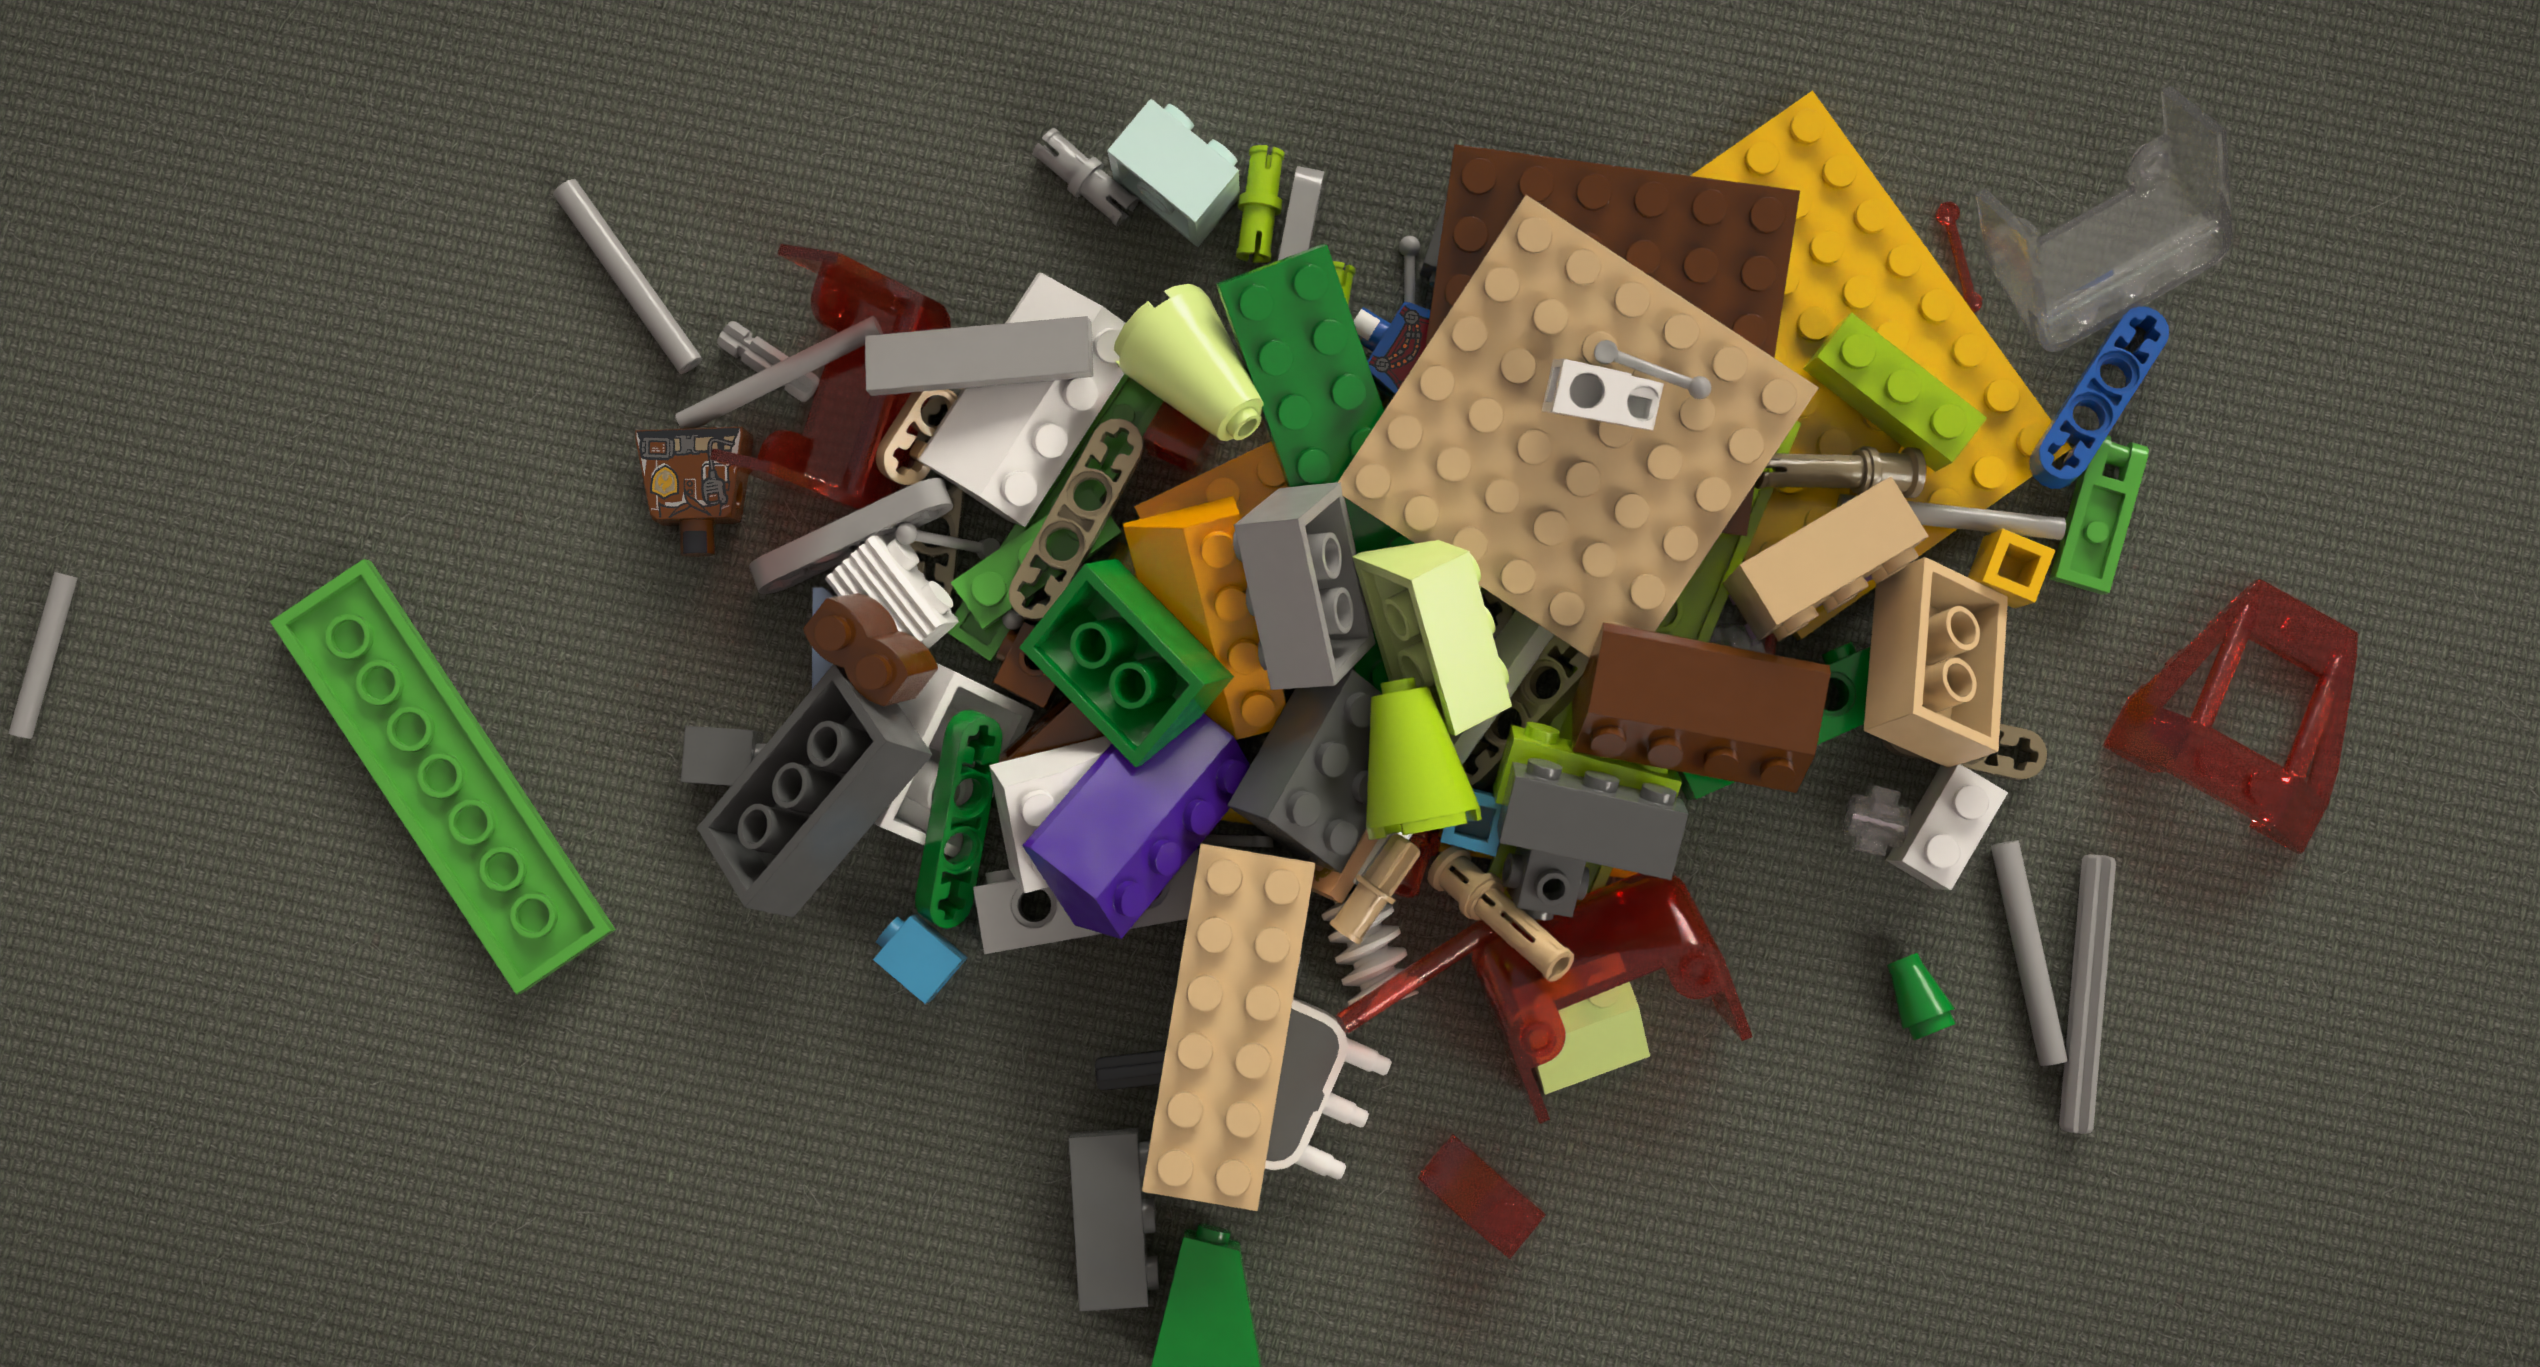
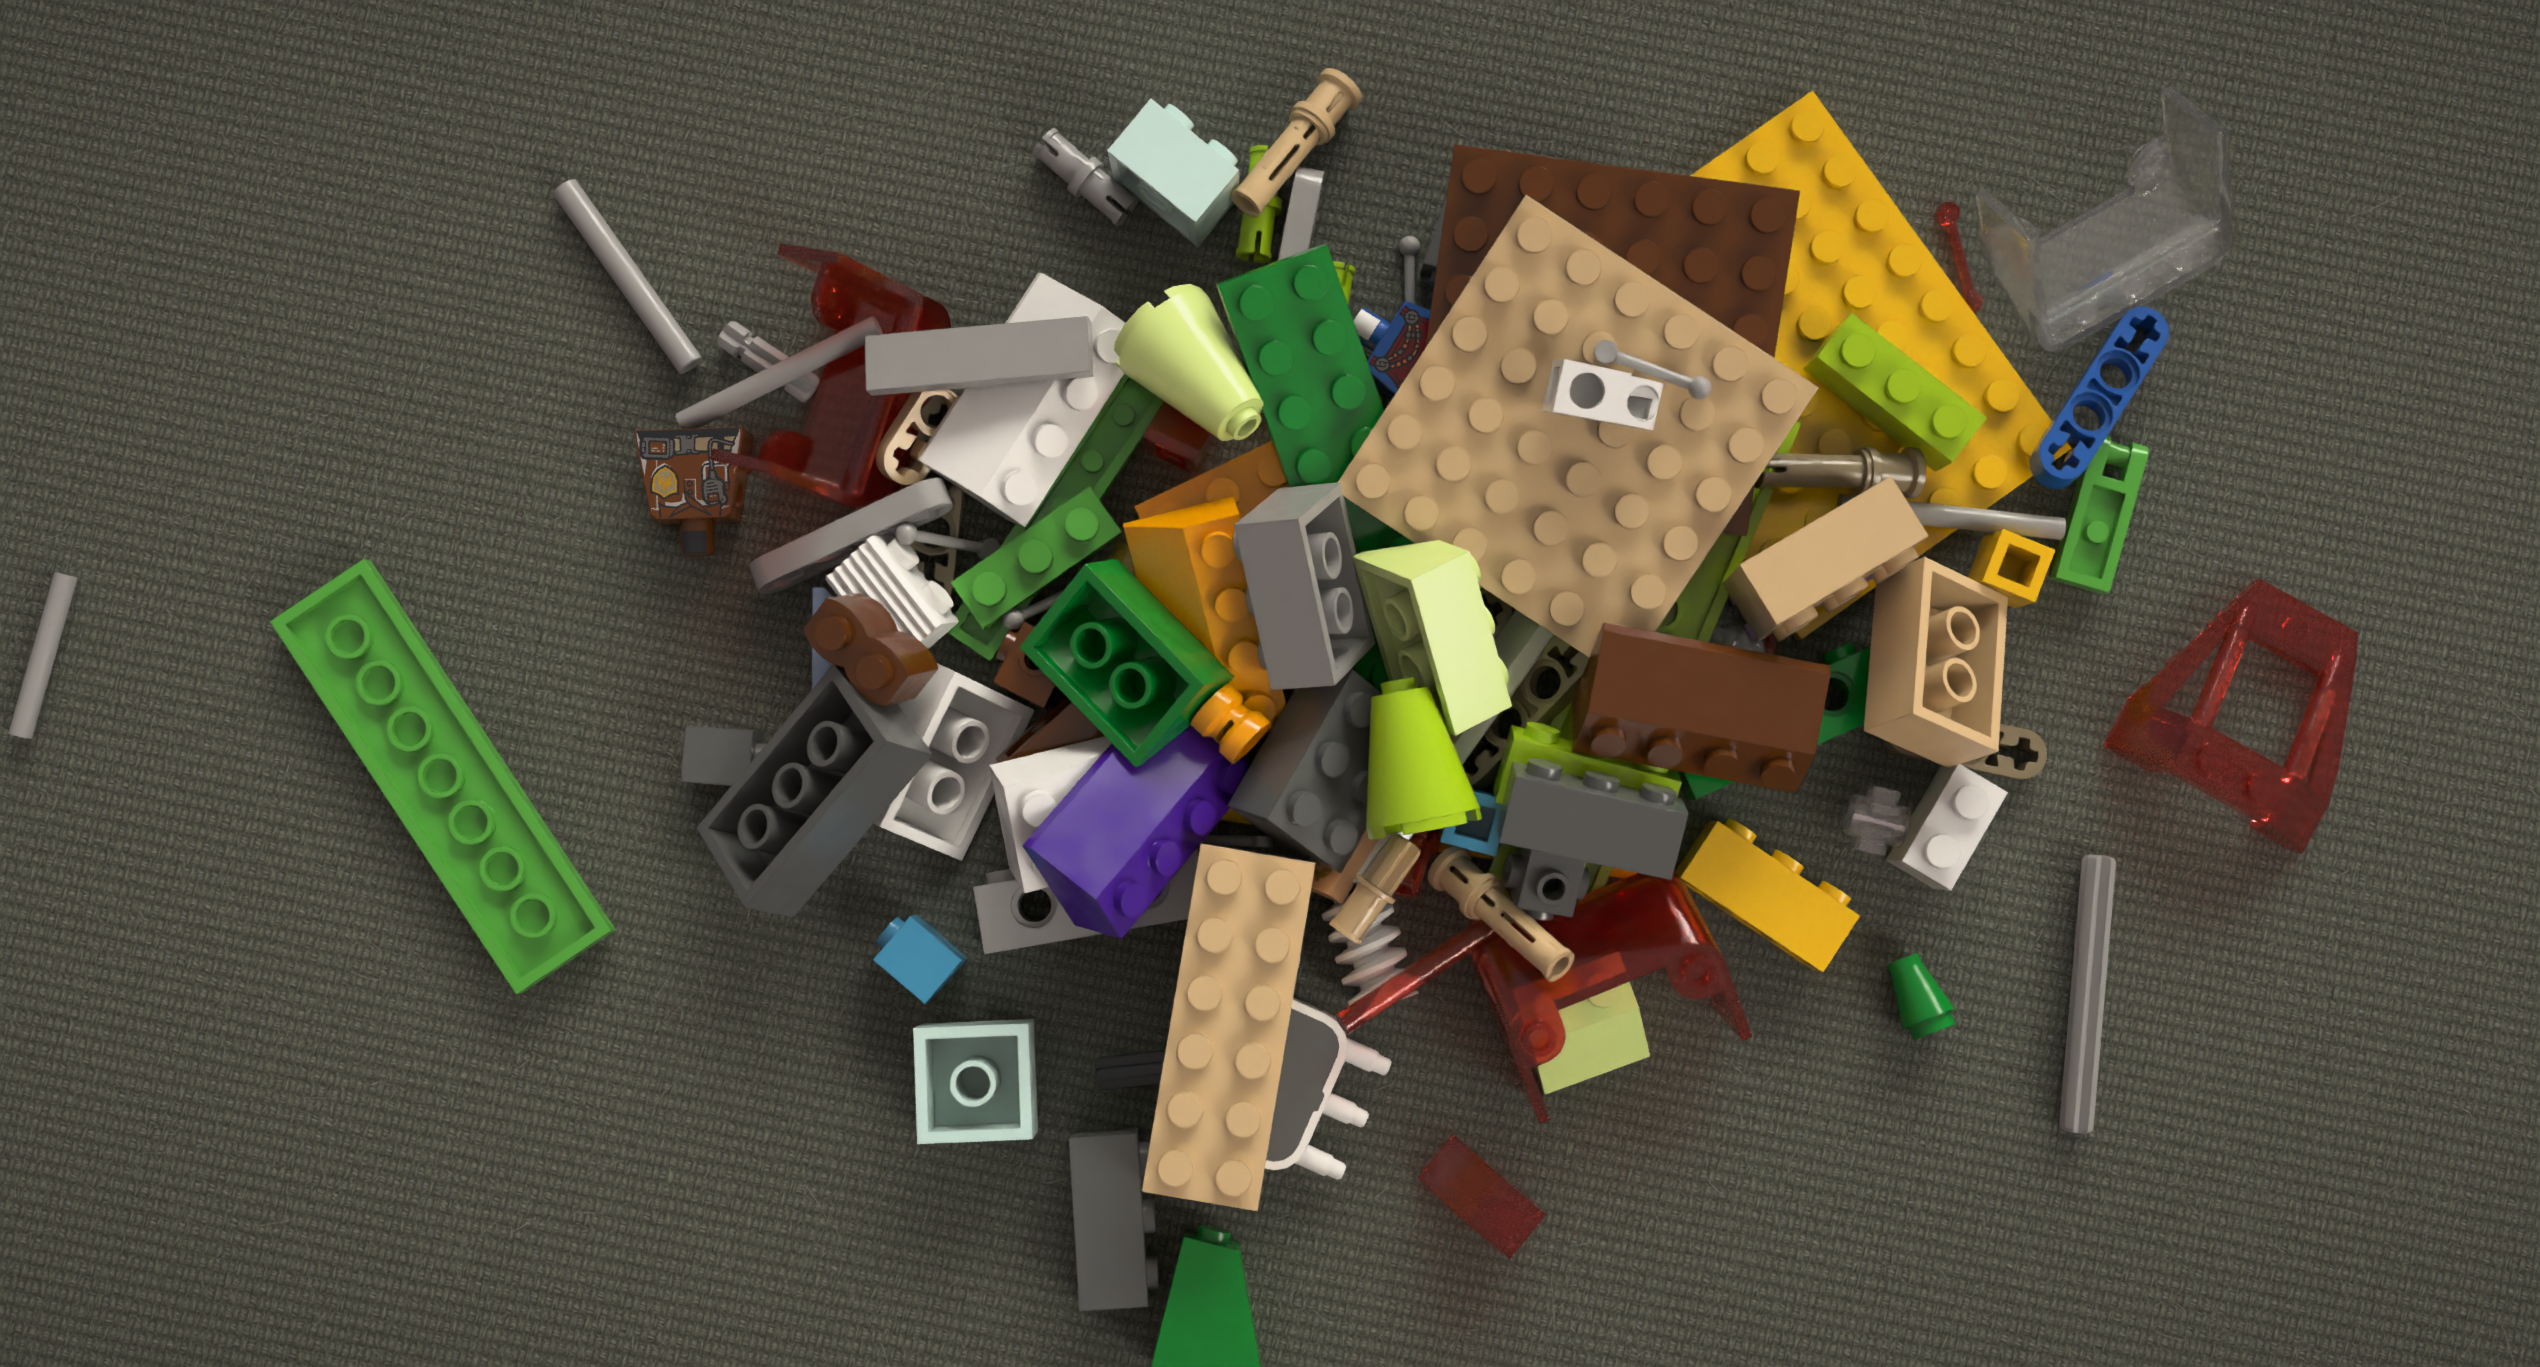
(948, 819): green beam -> none
(975, 1081): none -> light aqua brick
(1069, 516): dark tan beam -> none
(1230, 723): none -> light orange wheel
(1310, 125): none -> tan pin
(1767, 893): none -> yellow brick
(2029, 953): light grey piece -> none

